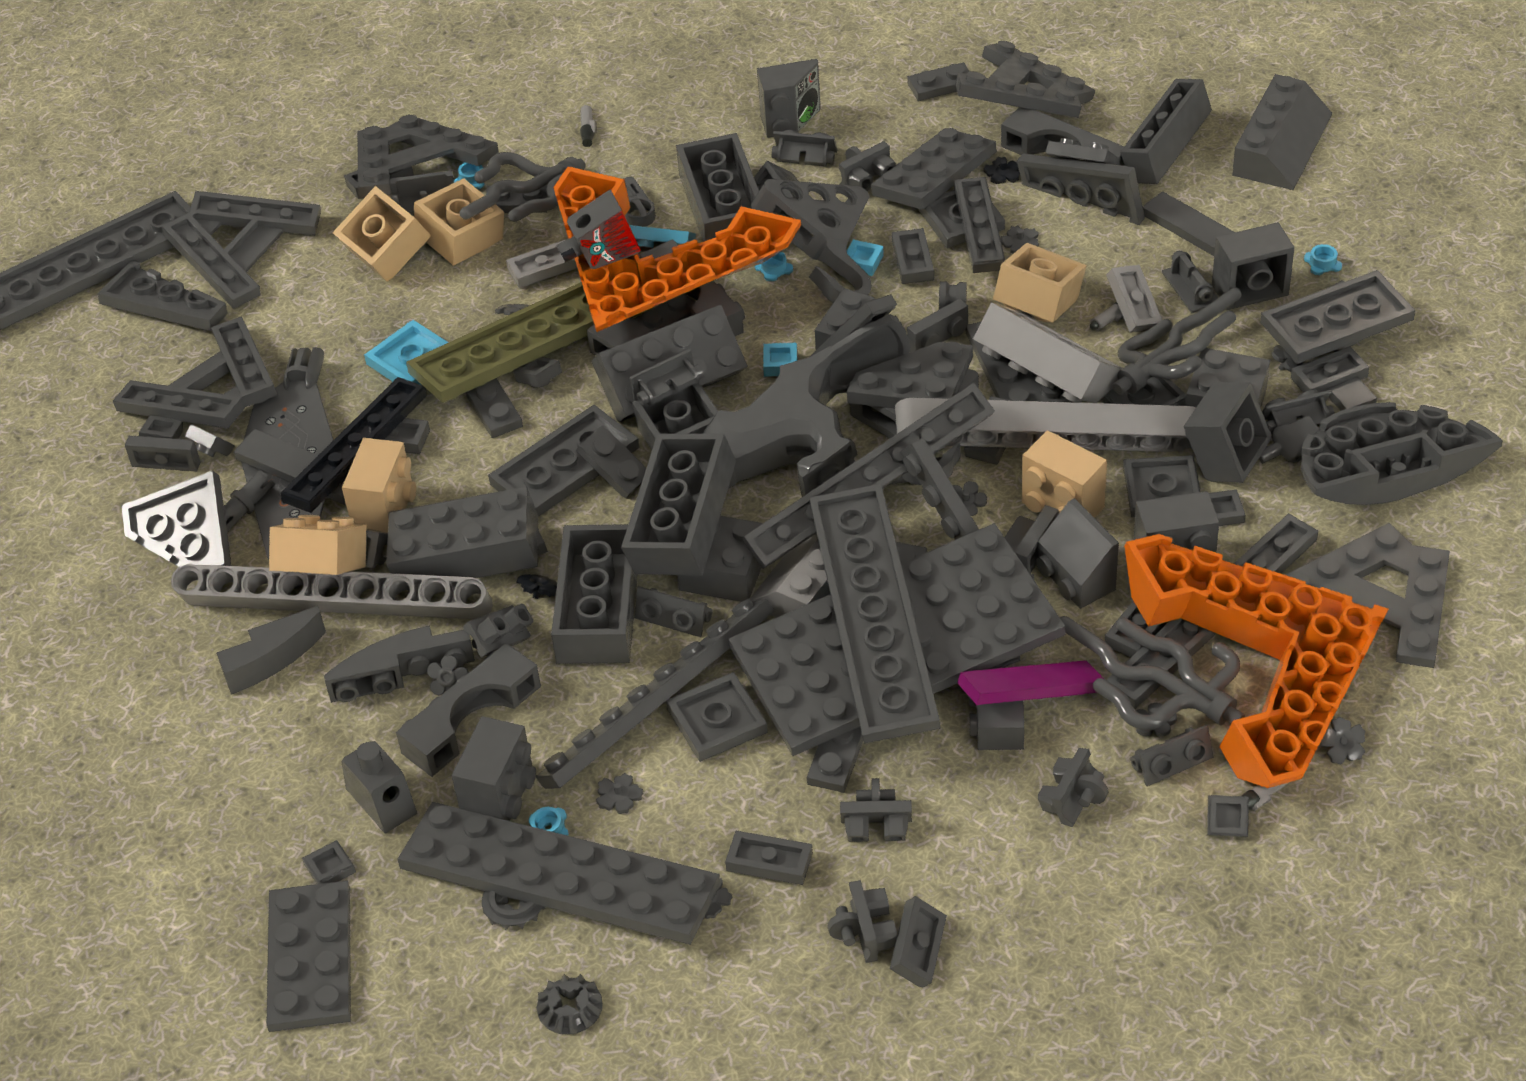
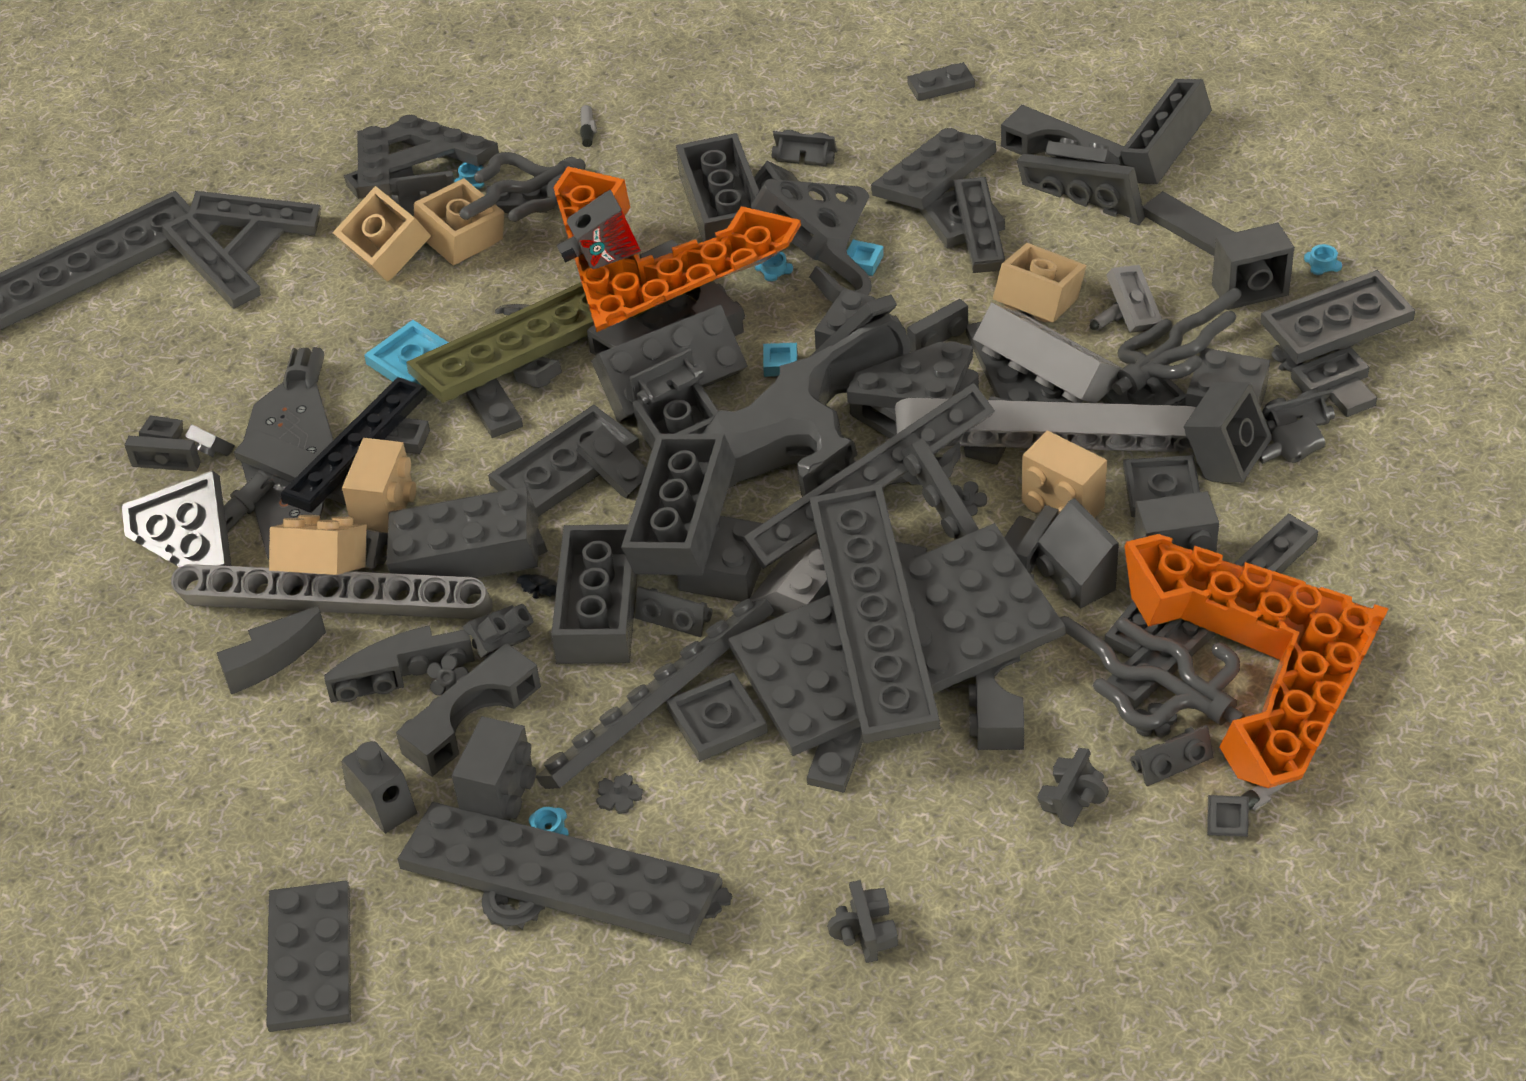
(155, 297): dark grey wing -> none
(184, 397): dark grey plate -> none
(329, 864): dark grey tile -> none
(538, 265): light grey plate -> none
(568, 1019): dark grey gear -> none
(639, 201): dark grey piece -> none
(647, 236): medium azure plate -> none
(769, 857): dark grey plate -> none
(788, 95): dark grey slope -> none
(862, 166): dark grey hips -> none
(876, 807): dark grey hips -> none
(912, 256): dark grey plate -> none
(918, 942): dark grey plate -> none
(951, 293): dark grey wheel -> none
(1000, 171): black plant -> none
(1018, 237): dark grey plant -> none
(1029, 682): magenta tile -> none
(1048, 86): dark grey plate -> none
(1189, 282): dark grey hinge -> none
(1228, 507): dark grey tile -> none
(1281, 134): dark grey slope -> none
(1344, 741): dark grey plant -> none
(1390, 453): dark grey brick -> none
(1416, 614): dark grey plate -> none

